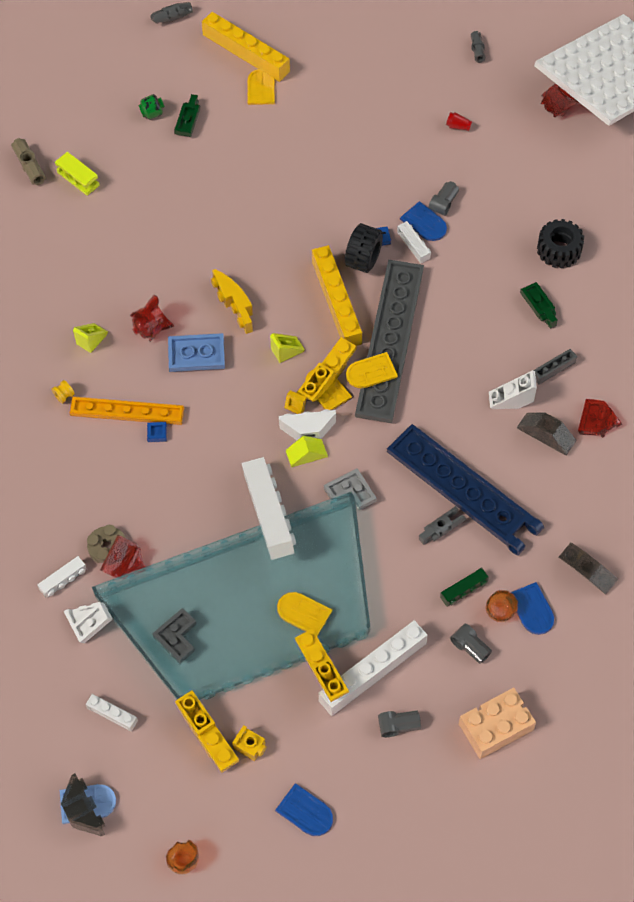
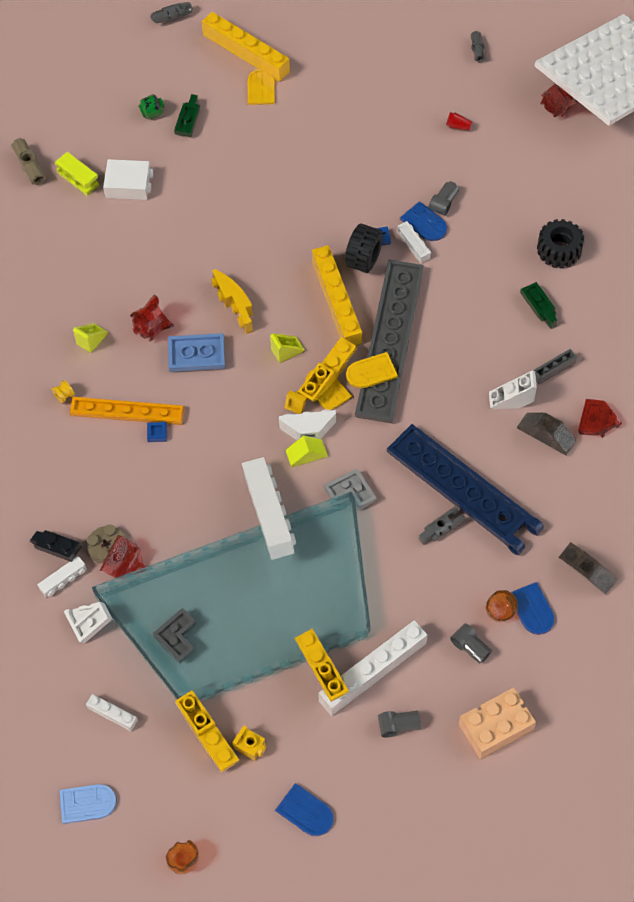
(56, 545): none -> black hinge
(80, 808): clear smoke slope -> none
(127, 179): none -> white brick
(303, 612): yellow window -> none
(463, 587): dark green piece -> none

